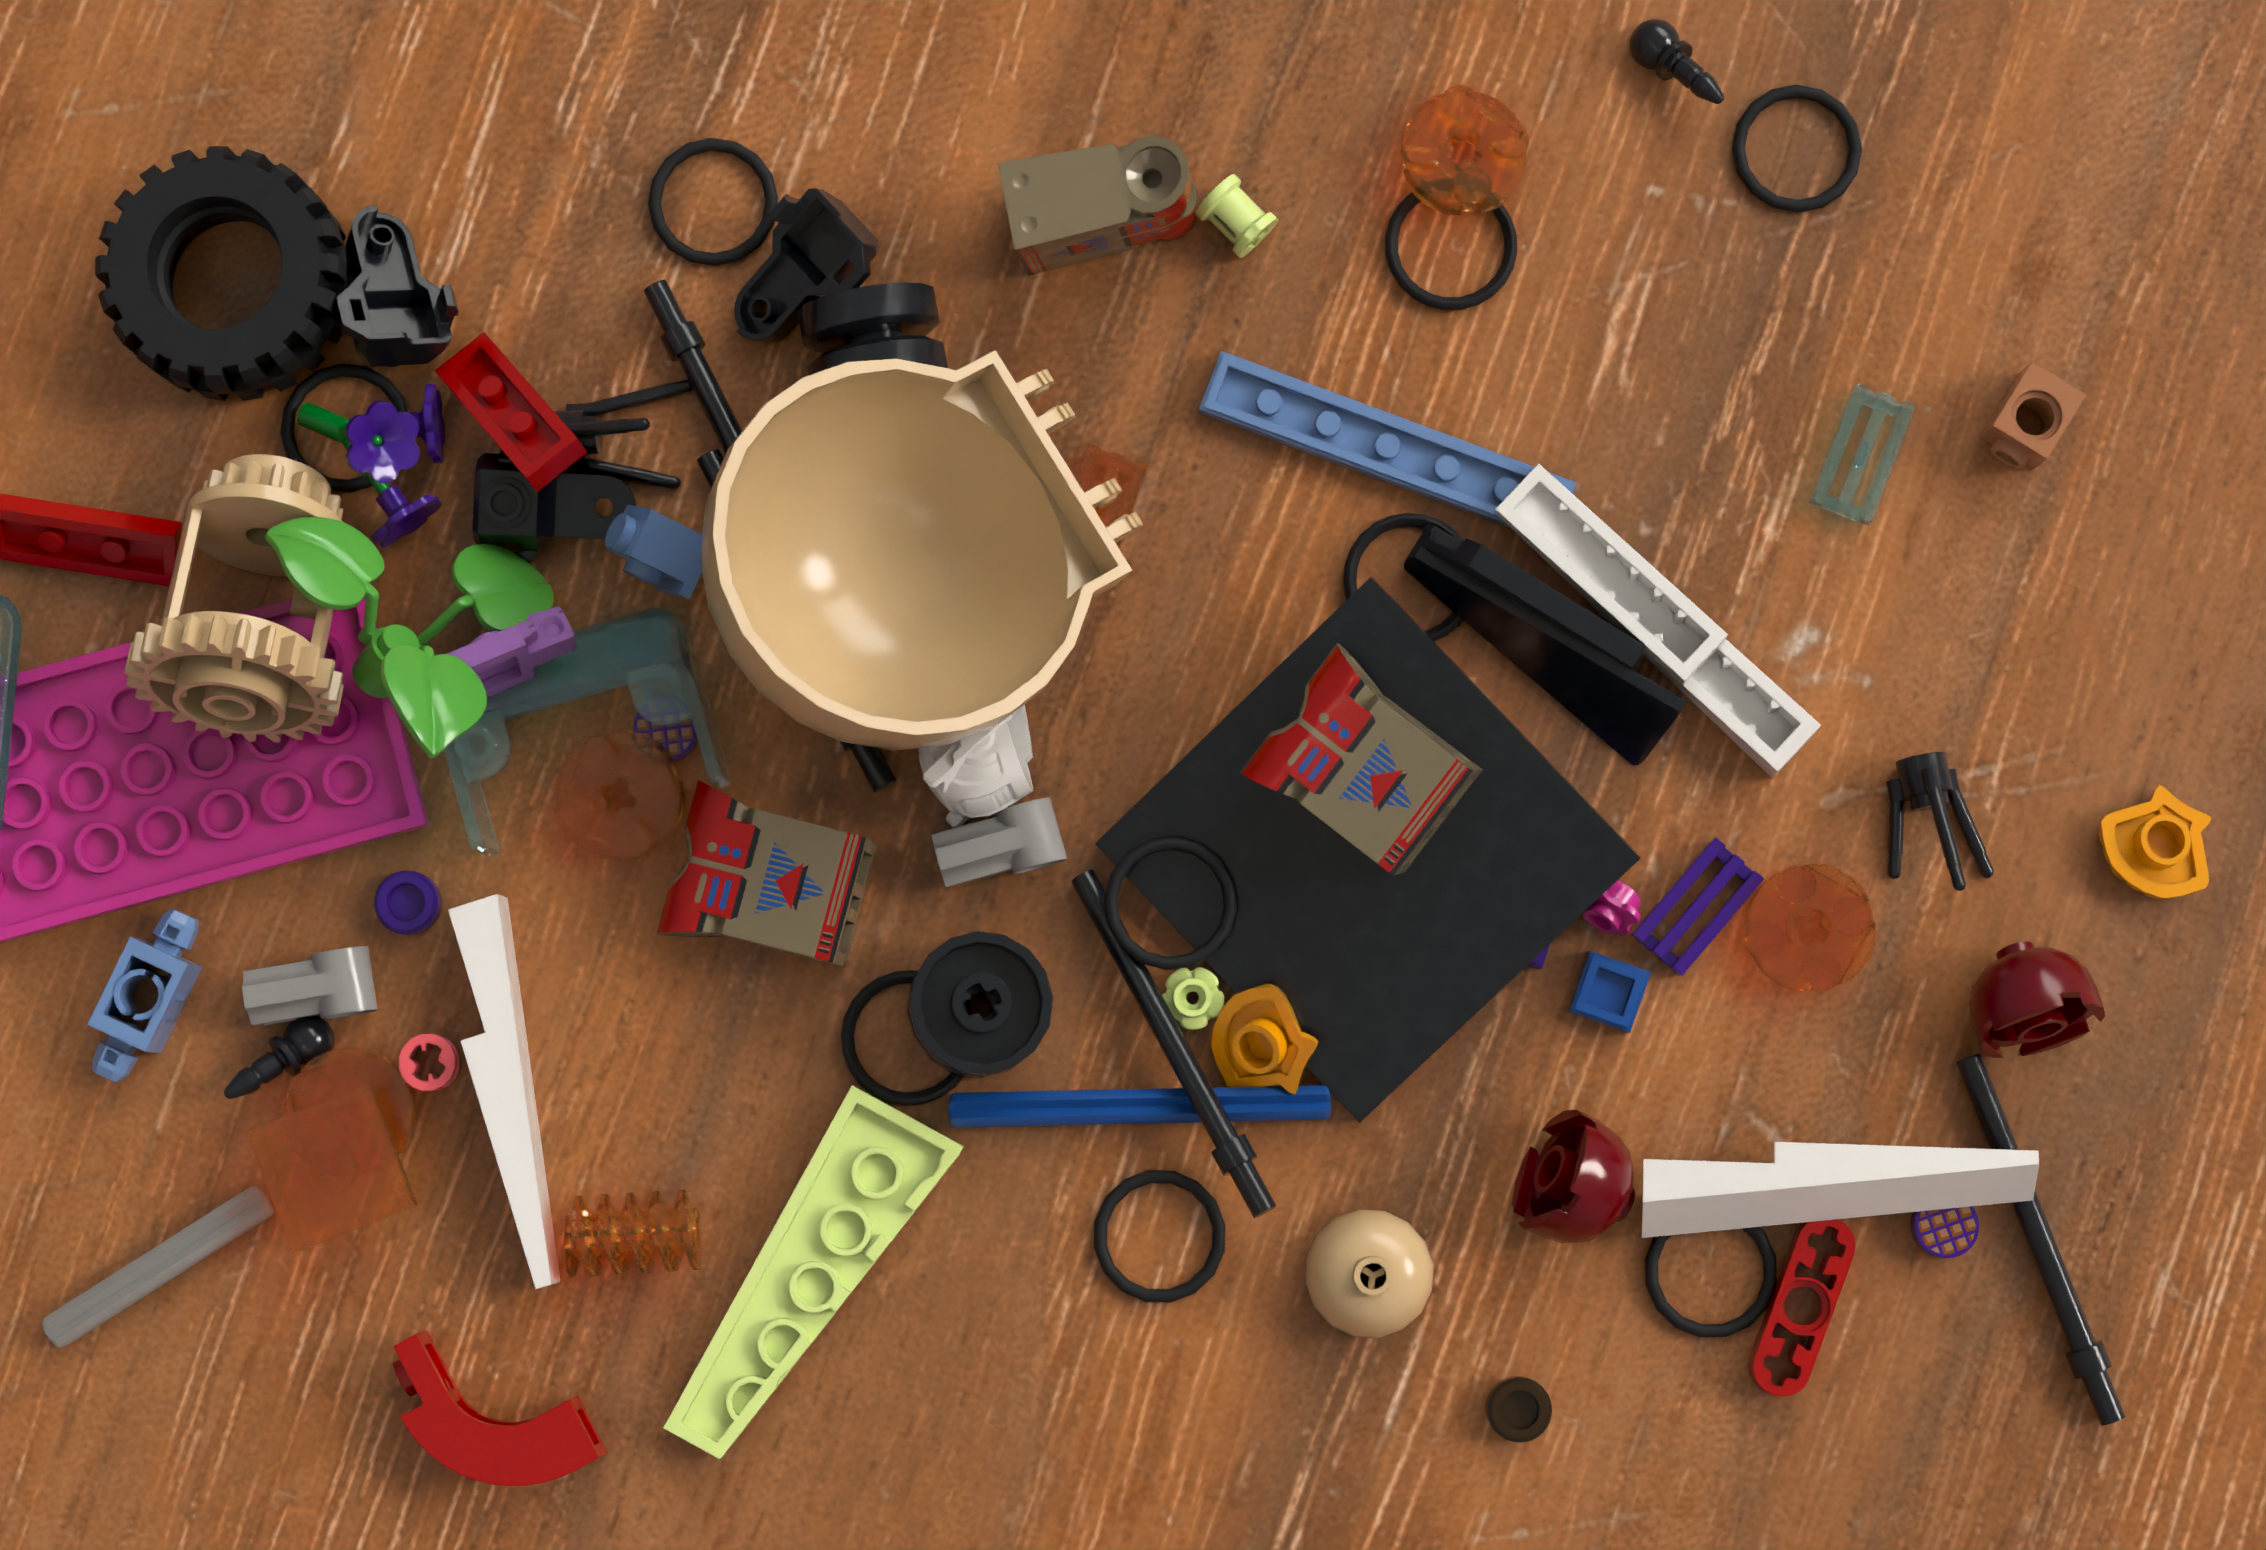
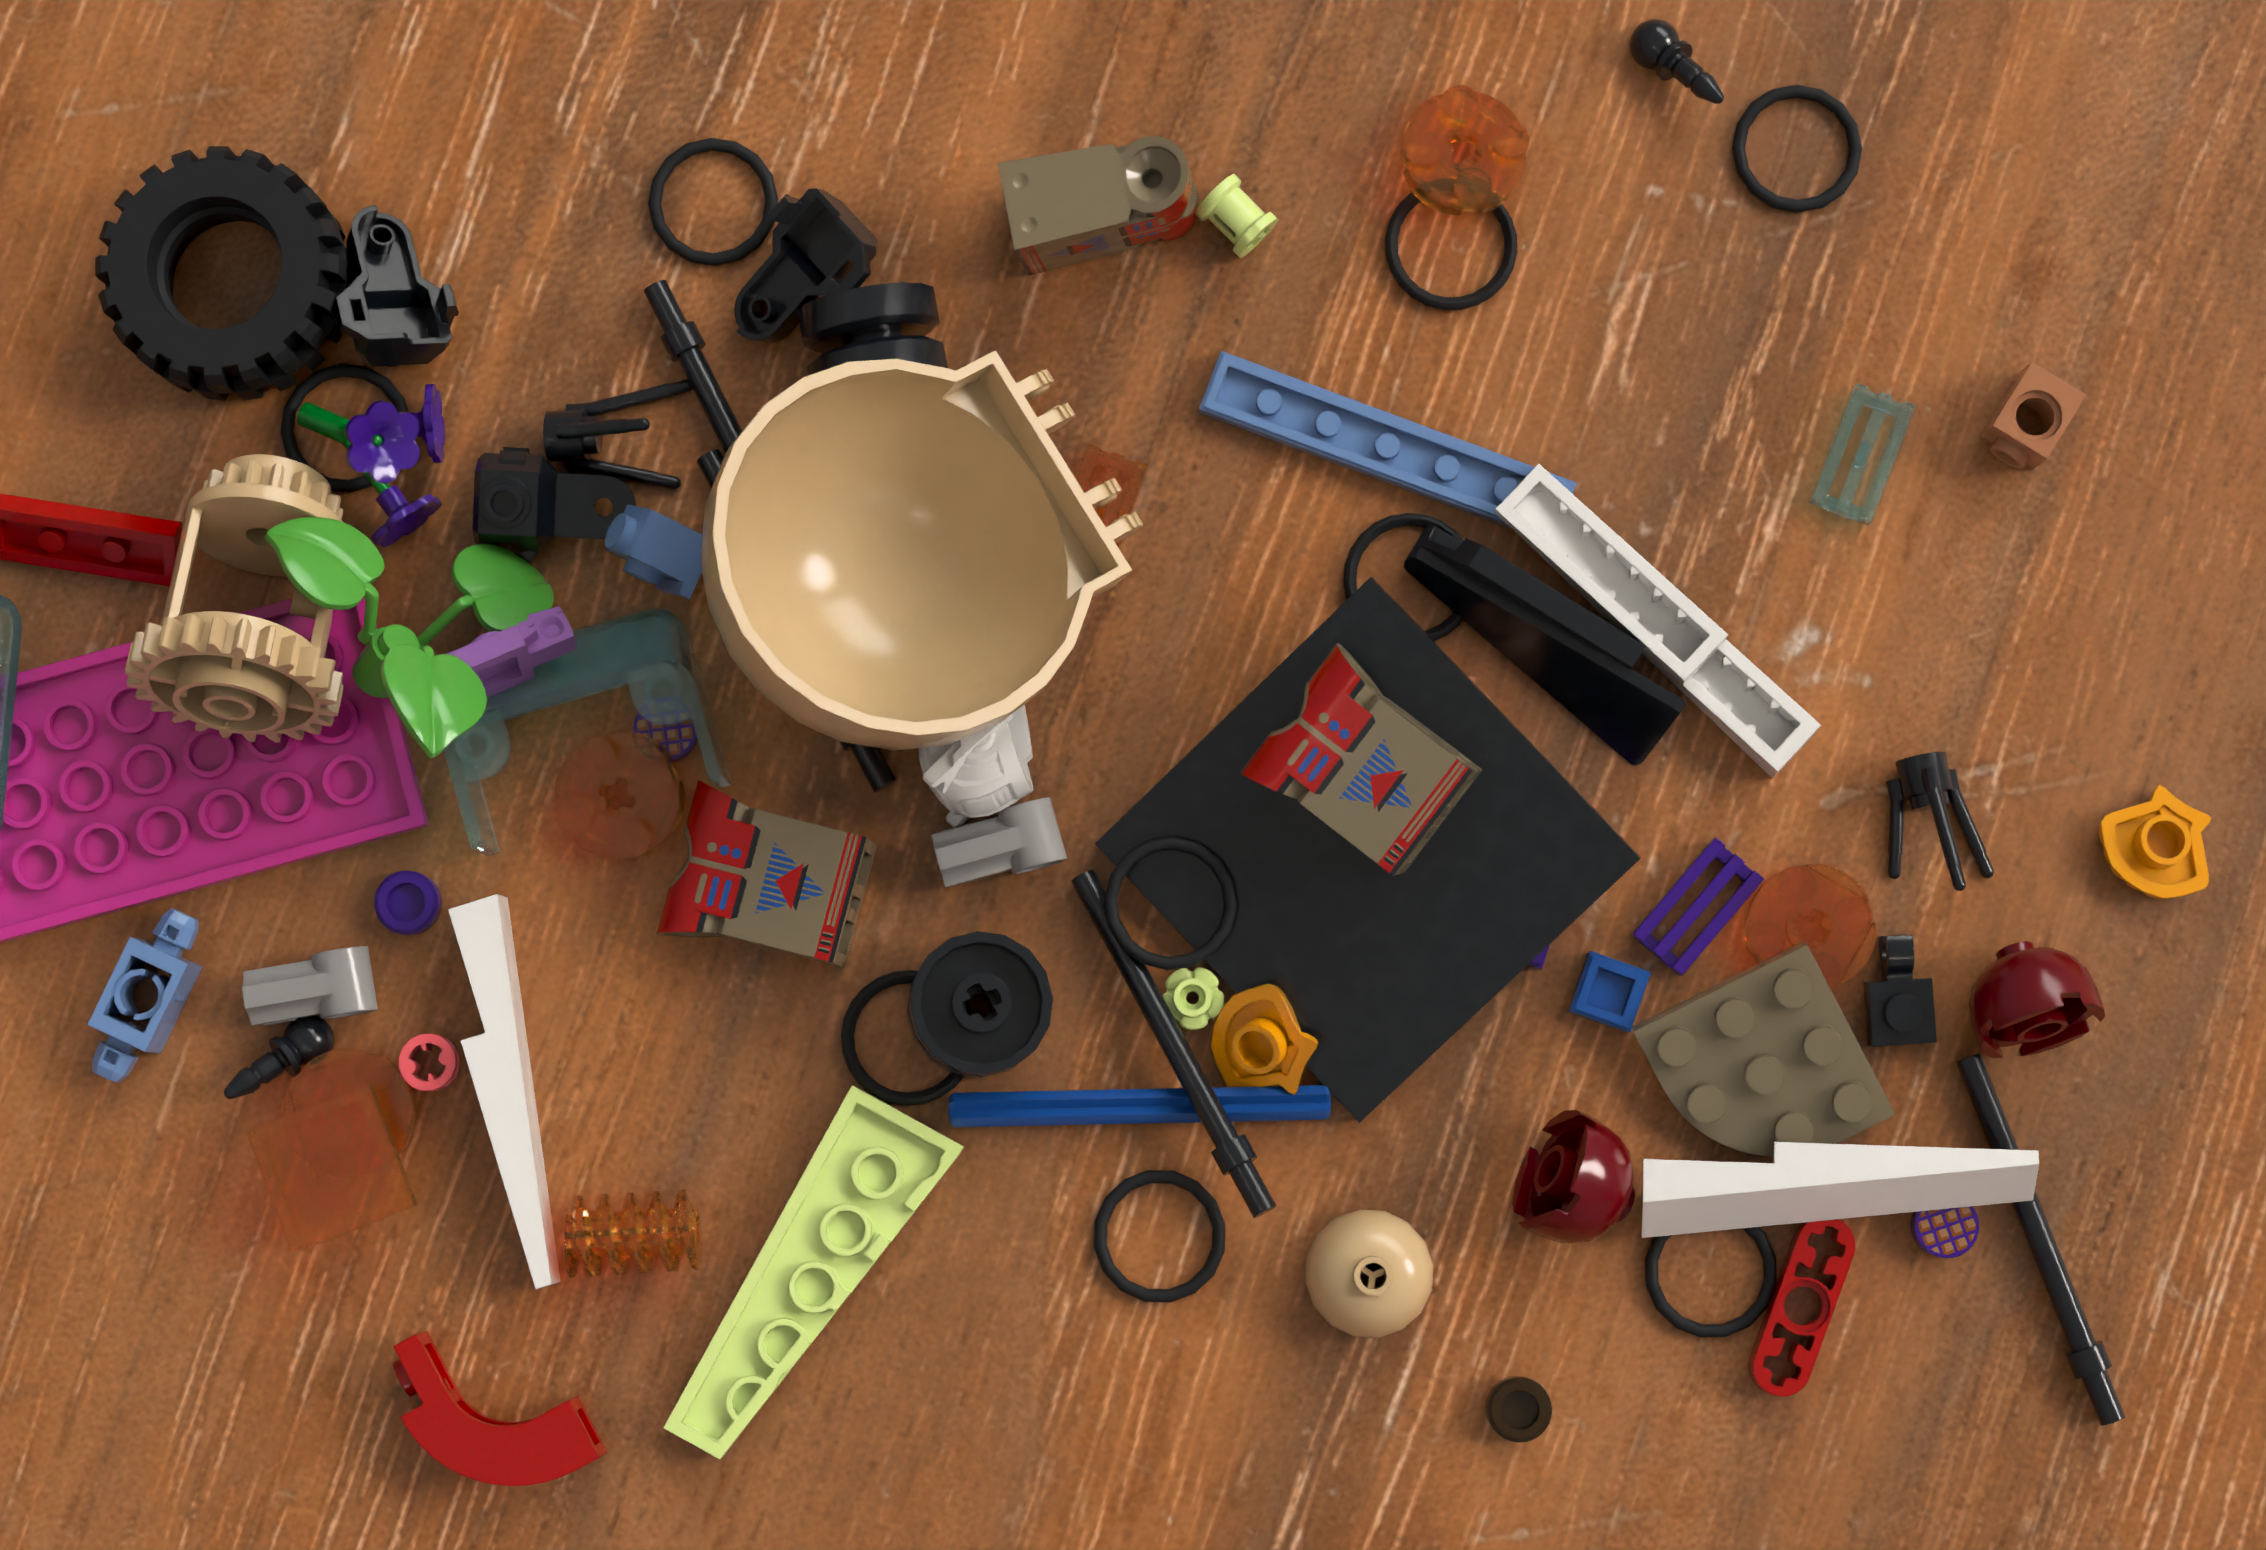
(157, 1266): light grey axle -> none
(511, 411): red plate -> none
(1615, 910): dark pink plate -> none
(1765, 1059): none -> dark tan plate
(1898, 1006): none -> black plate

